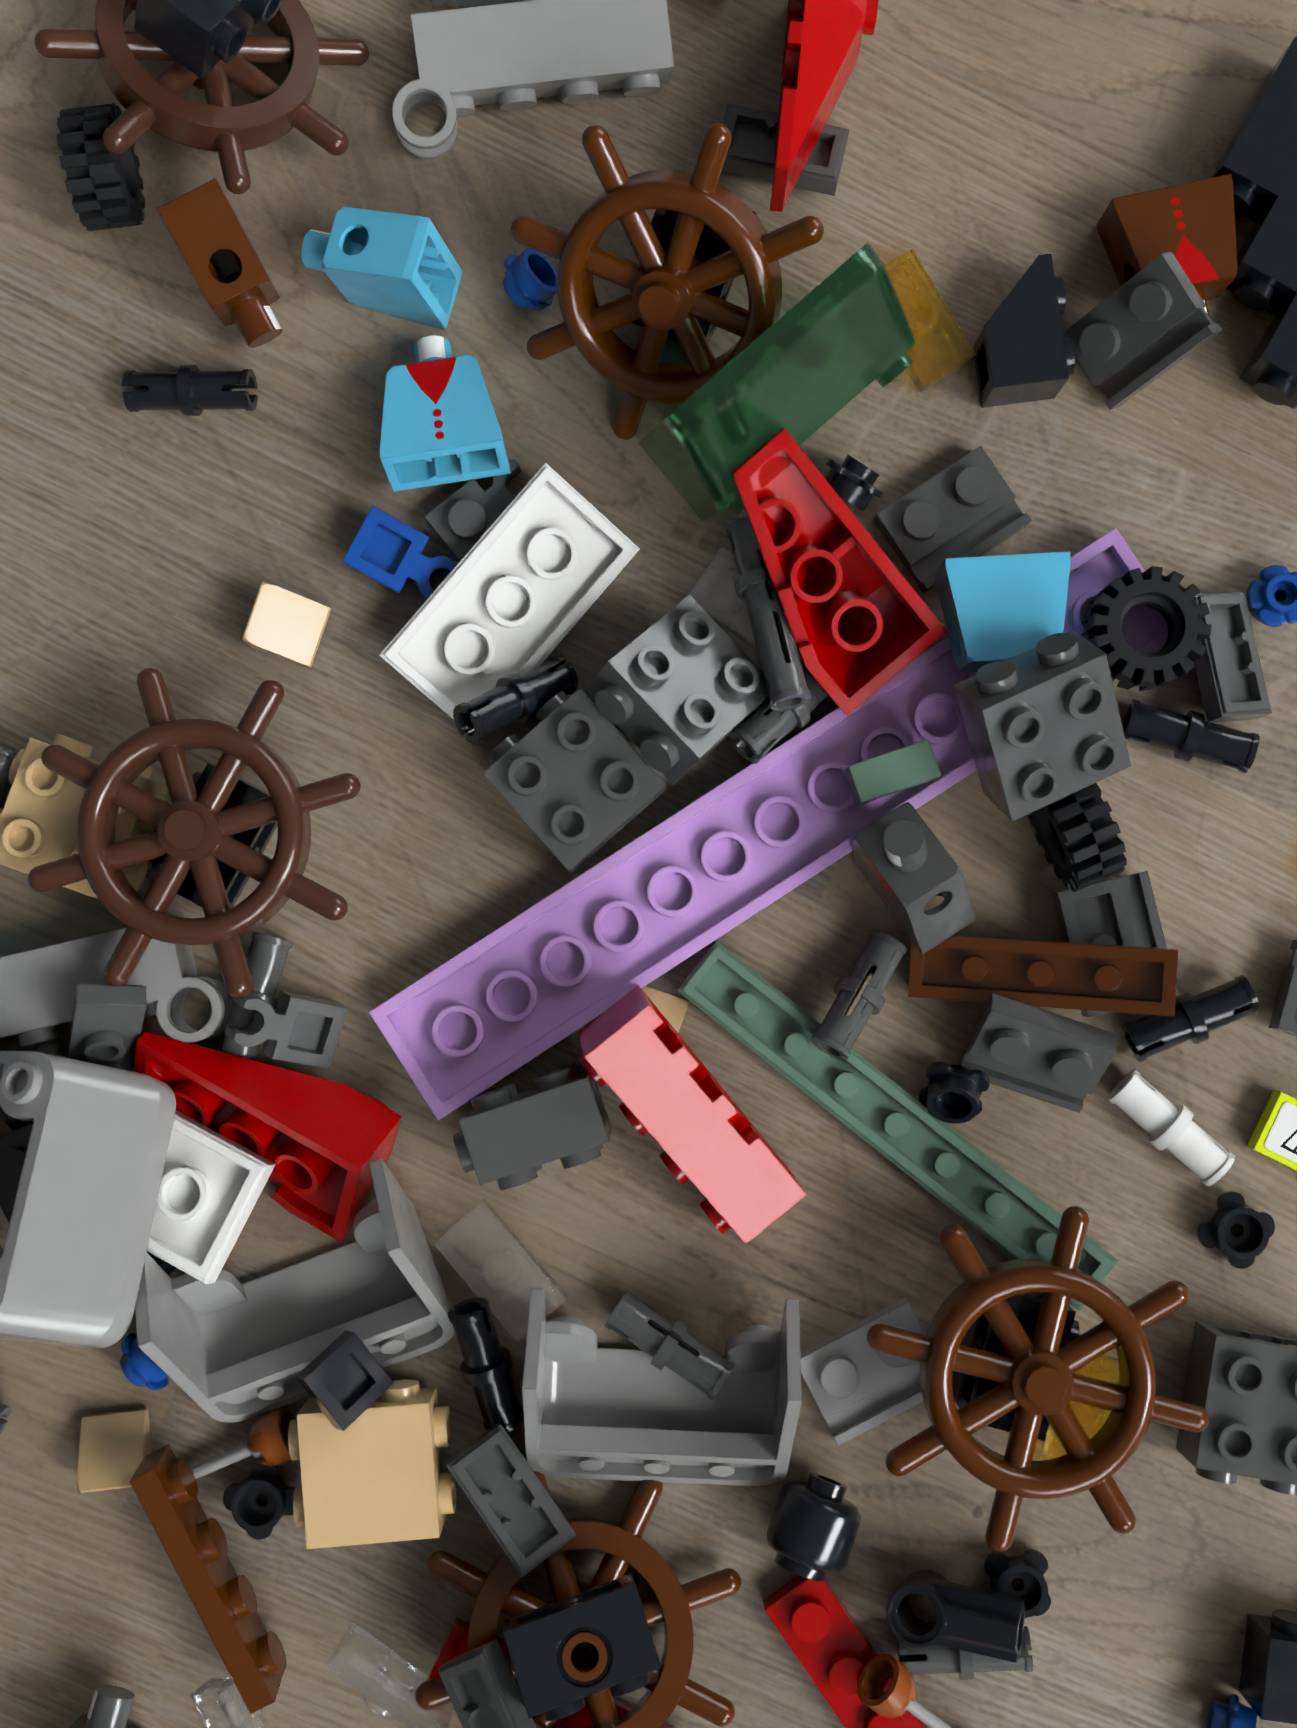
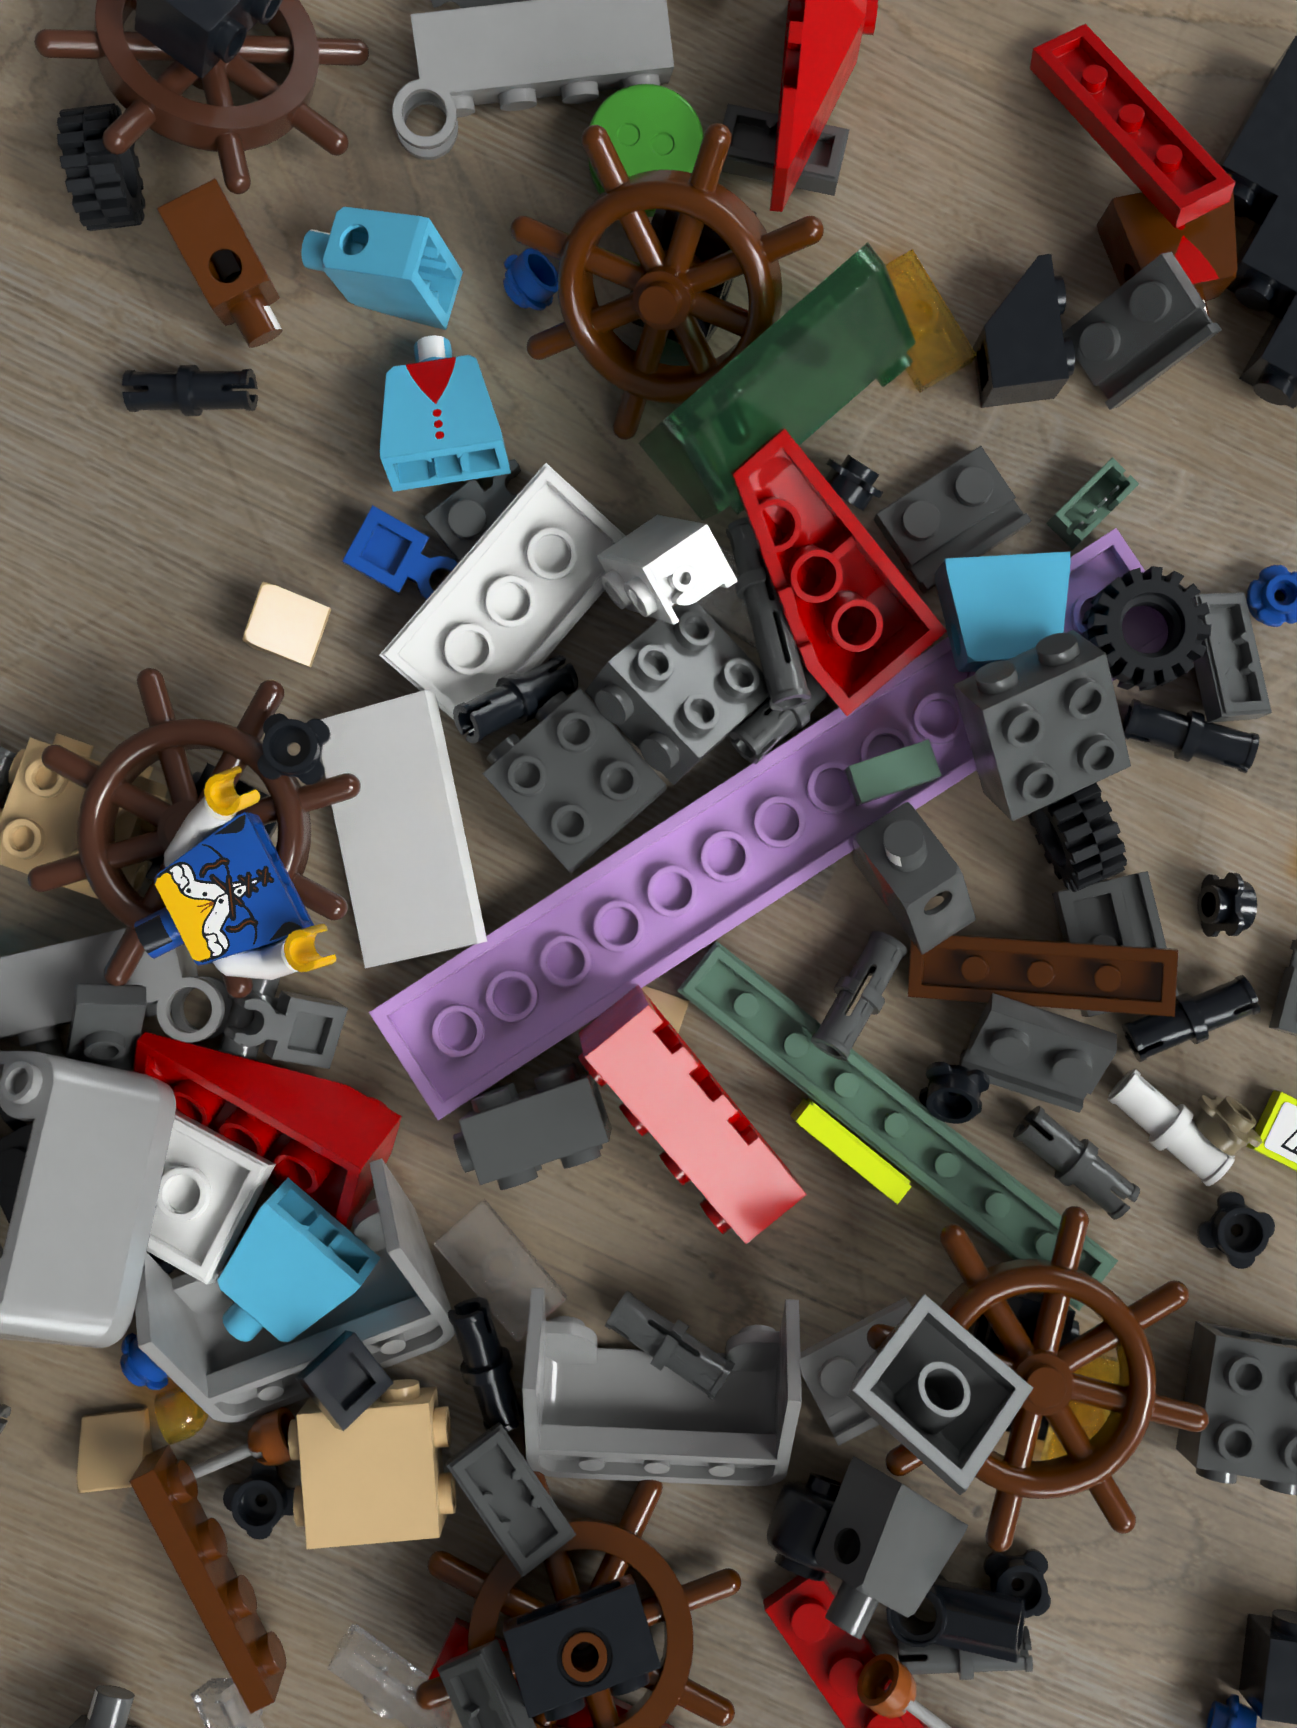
(178, 1415): none -> clear yellow hinge
(230, 893): none -> torso
(283, 732): none -> black plate
(291, 1267): none -> medium azure torso
(402, 831): none -> white tile
(649, 130): none -> bright green head
(664, 566): none -> white hinge
(851, 1150): none -> neon yellow tile
(883, 1546): none -> dark grey torso
(940, 1393): none -> dark grey slope
(1076, 1162): none -> dark grey pin
(1092, 503): none -> sand green piece
(1132, 126): none -> red plate
(1226, 905): none -> black plate
(1226, 1124): none -> dark tan plate

